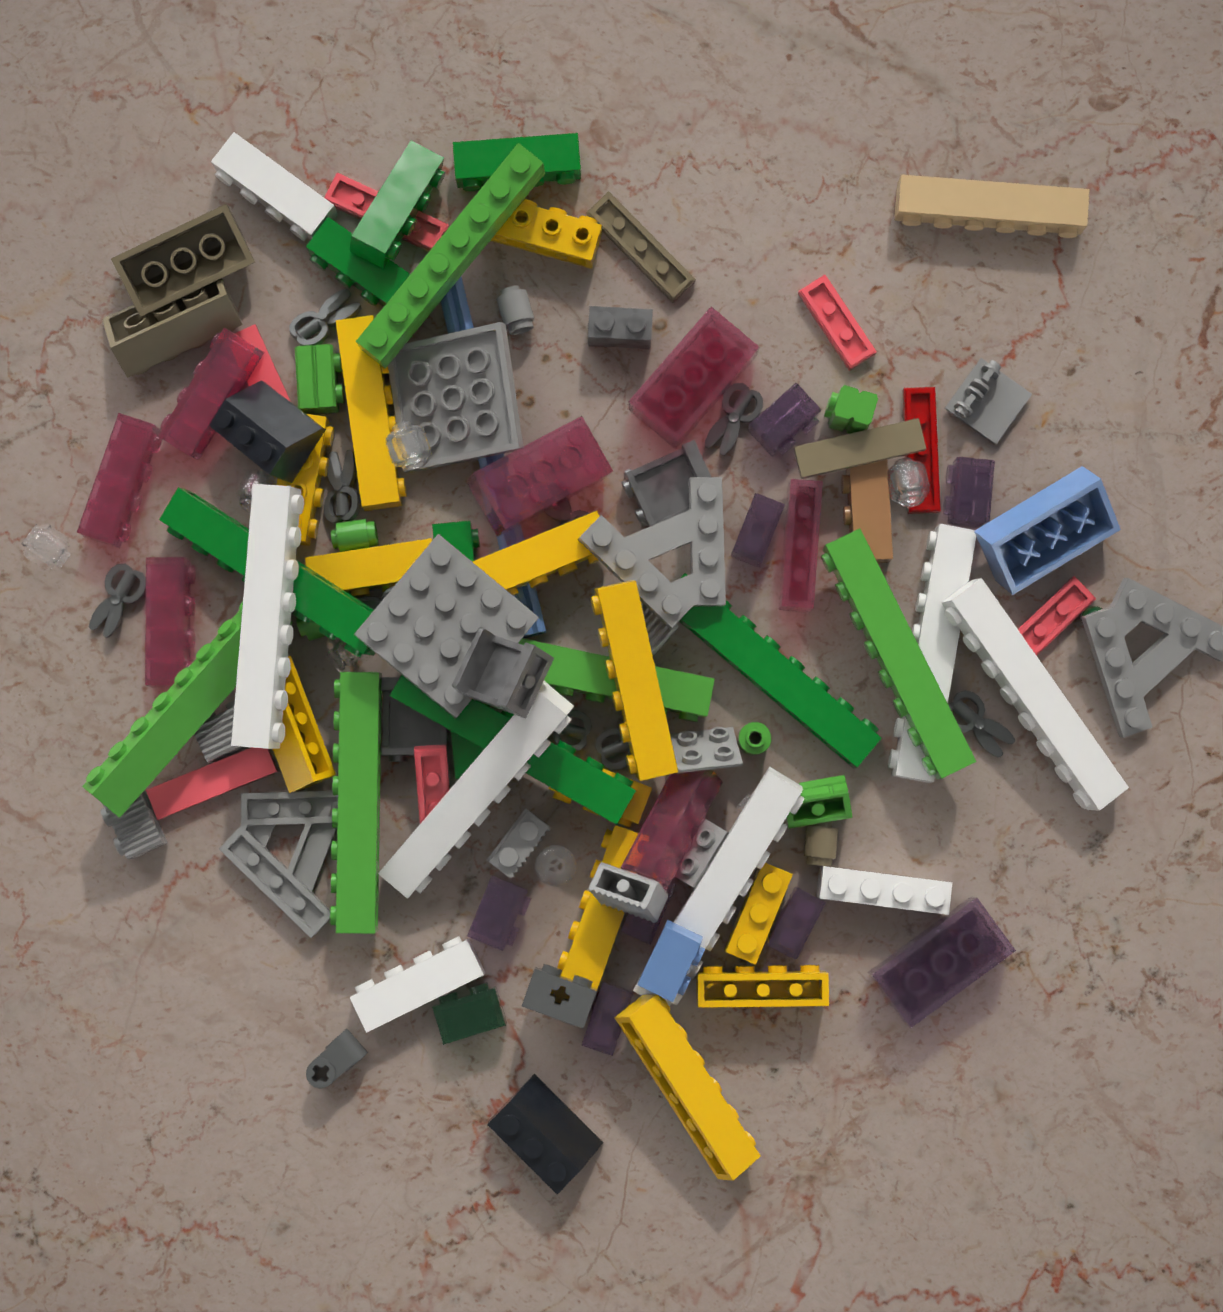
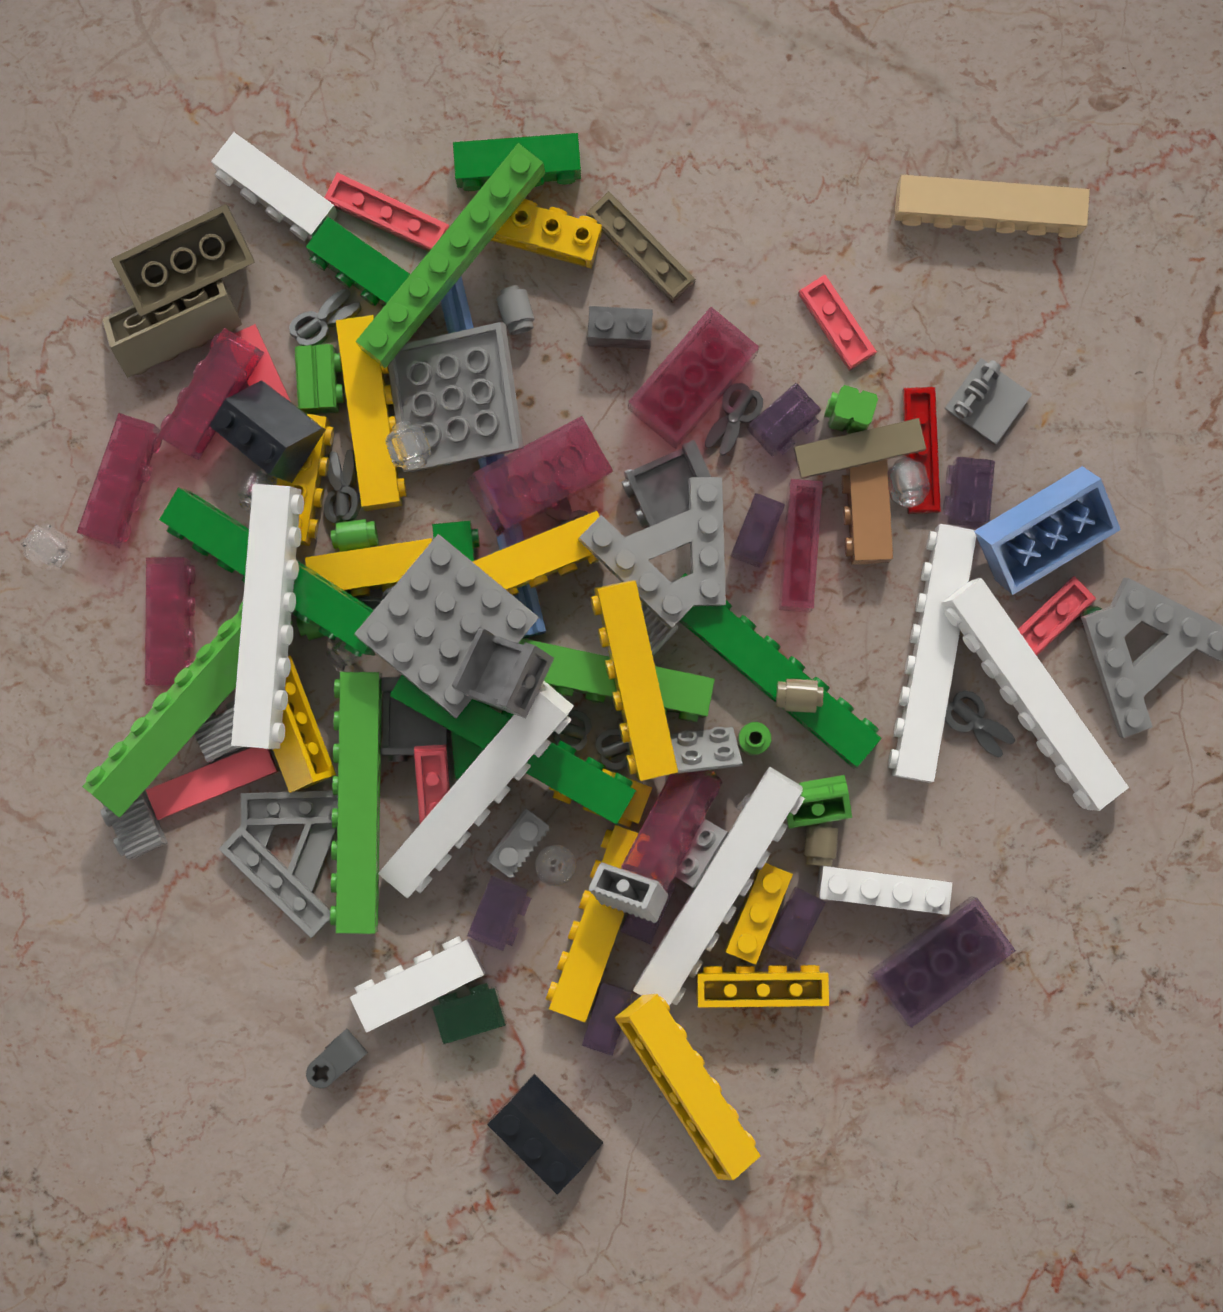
(113, 606): dark grey piece -> none
(397, 204): brick -> none
(572, 1011): dark grey brick -> none
(671, 960): medium blue brick -> none
(799, 695): none -> dark tan brick
(898, 655): bright green brick -> none

